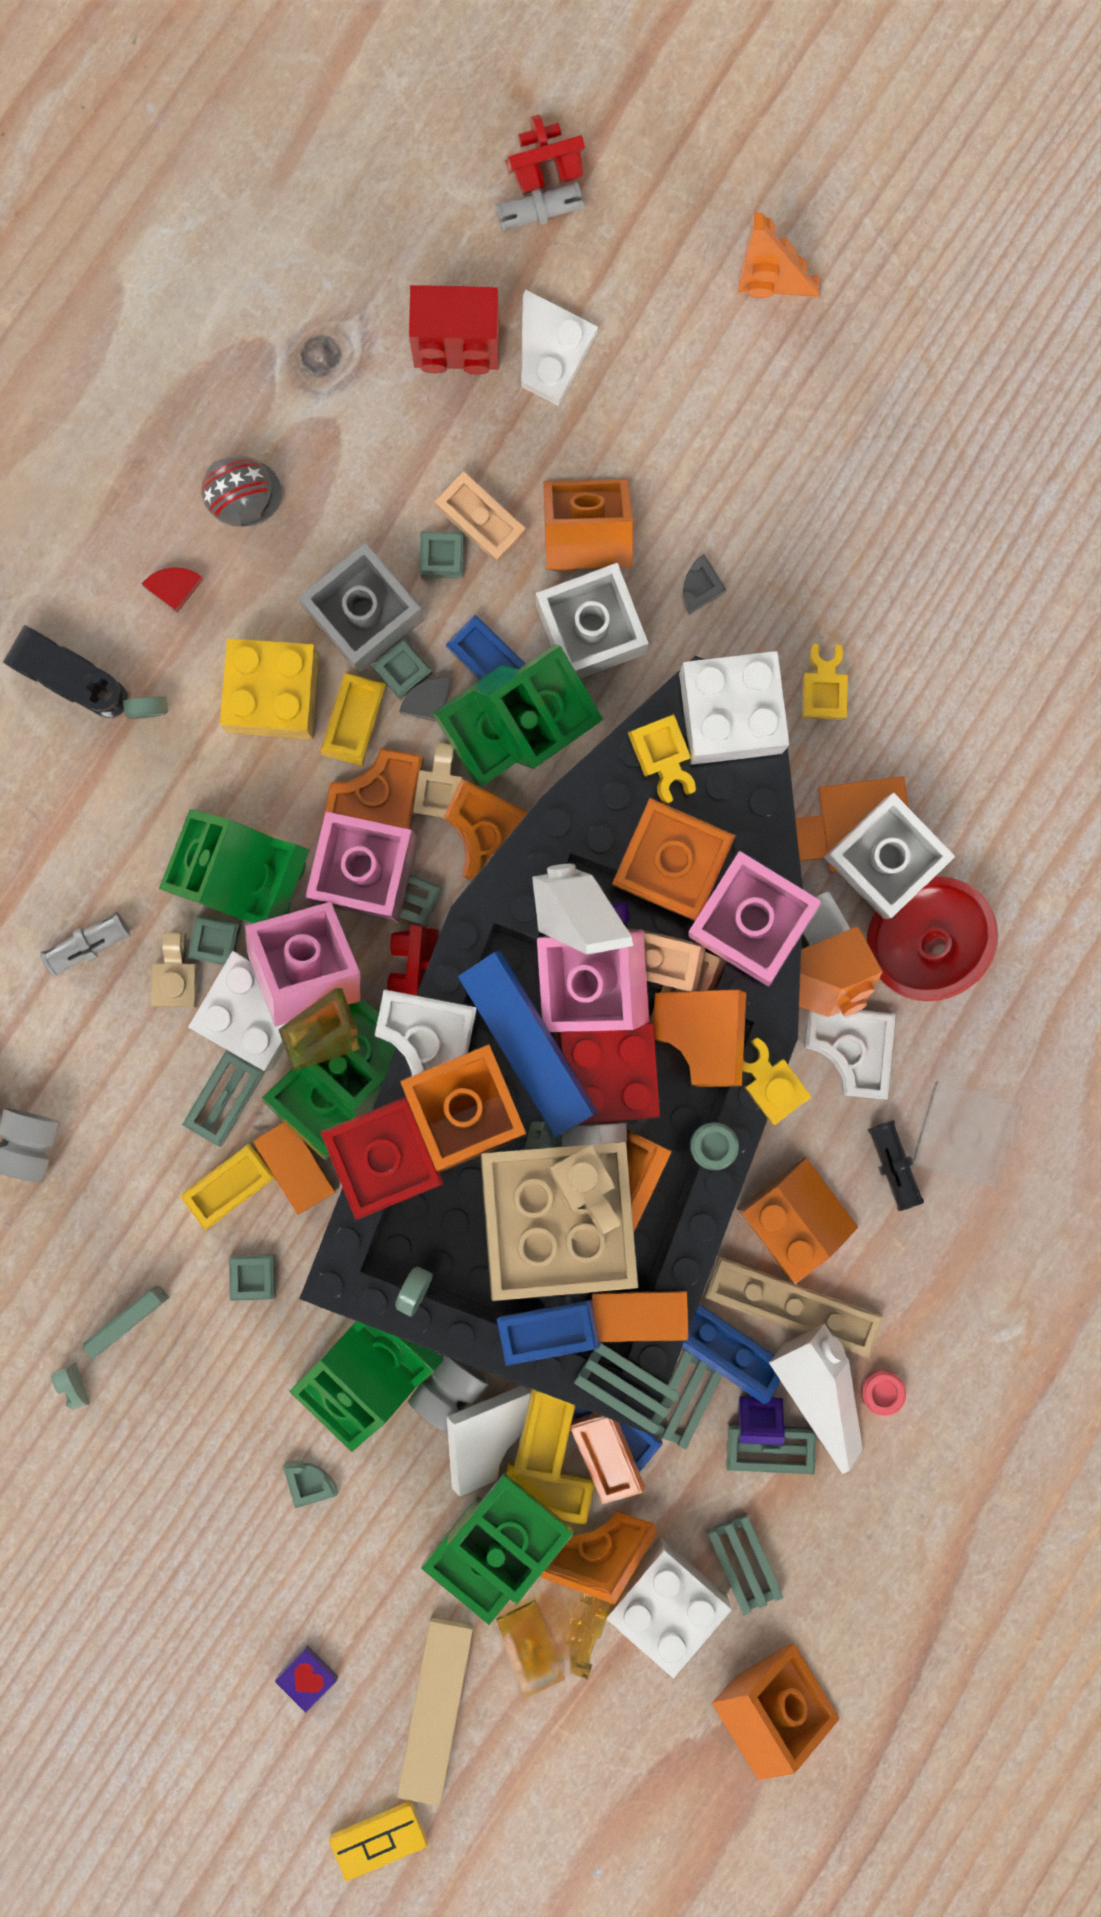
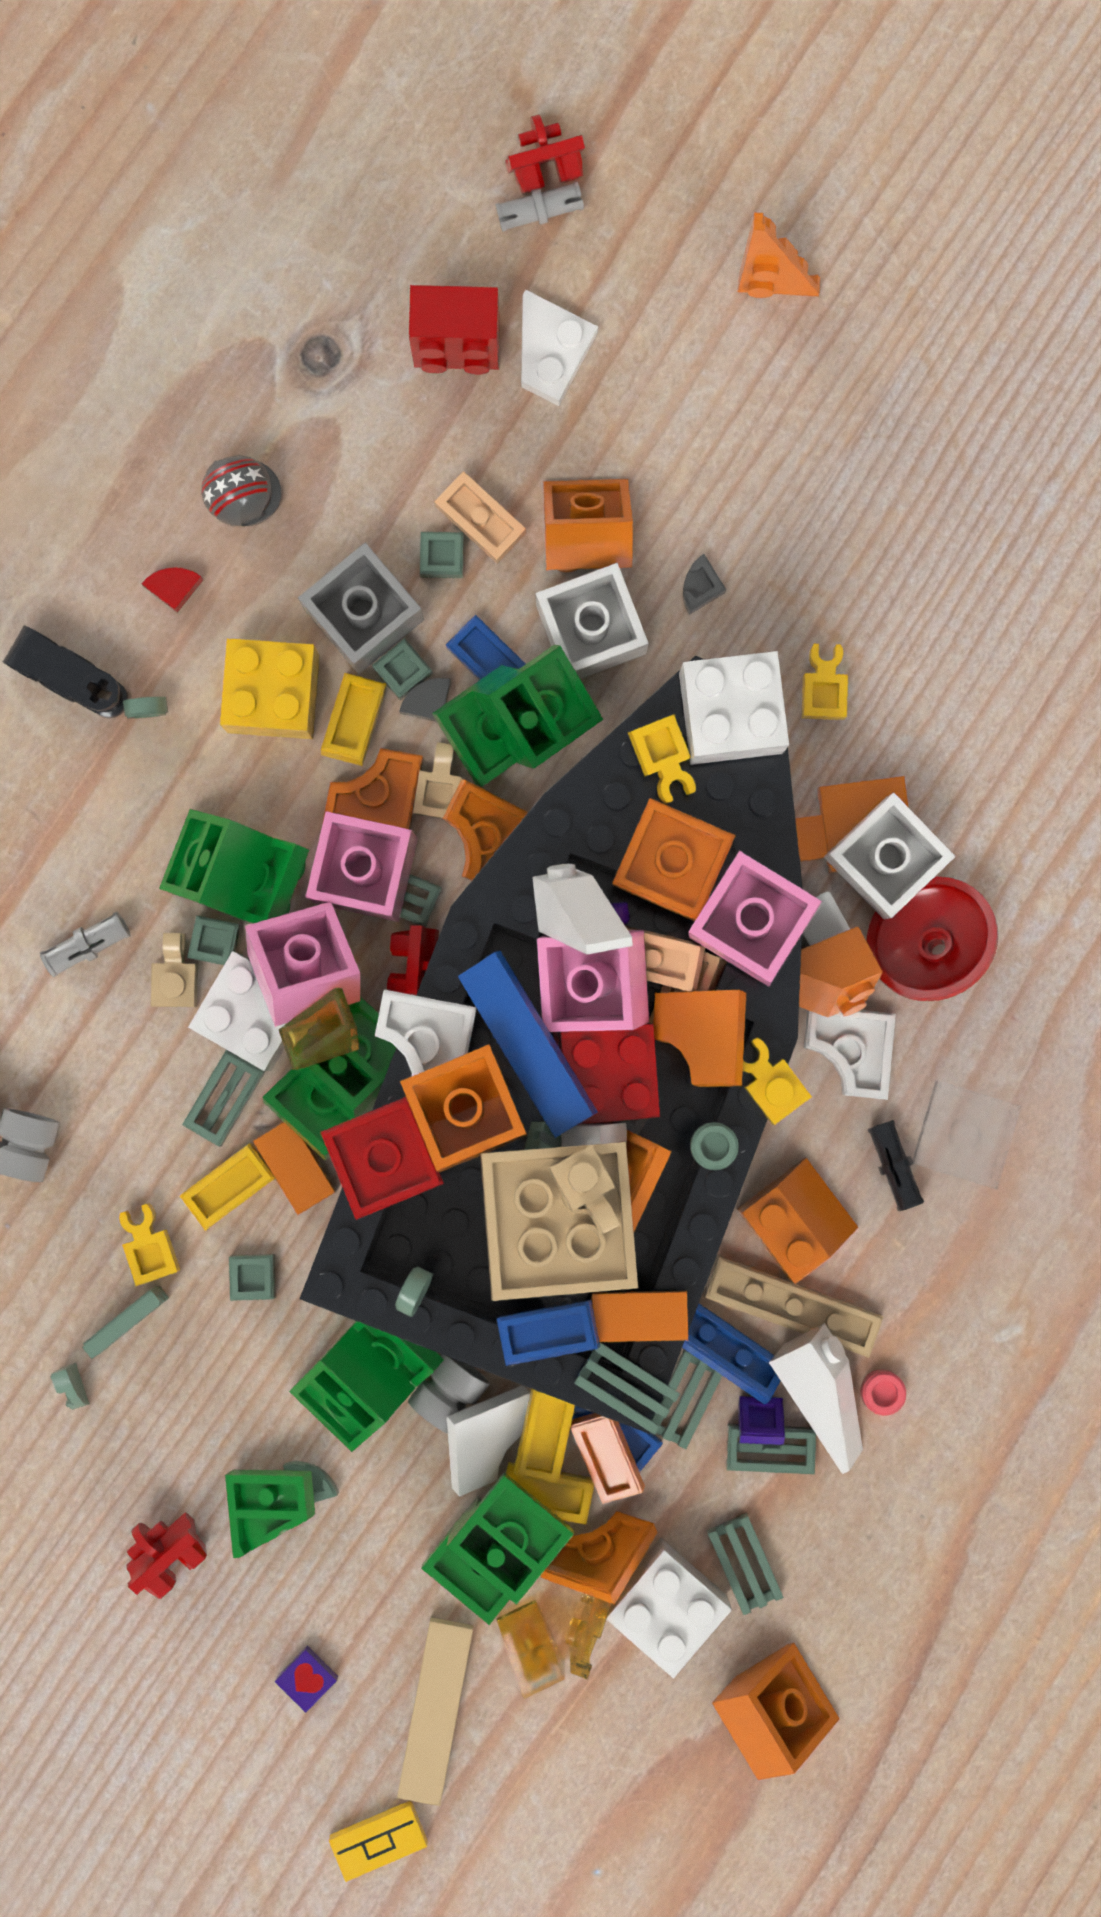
(150, 1253): none -> yellow plate
(158, 1549): none -> red hips
(266, 1505): none -> green wing

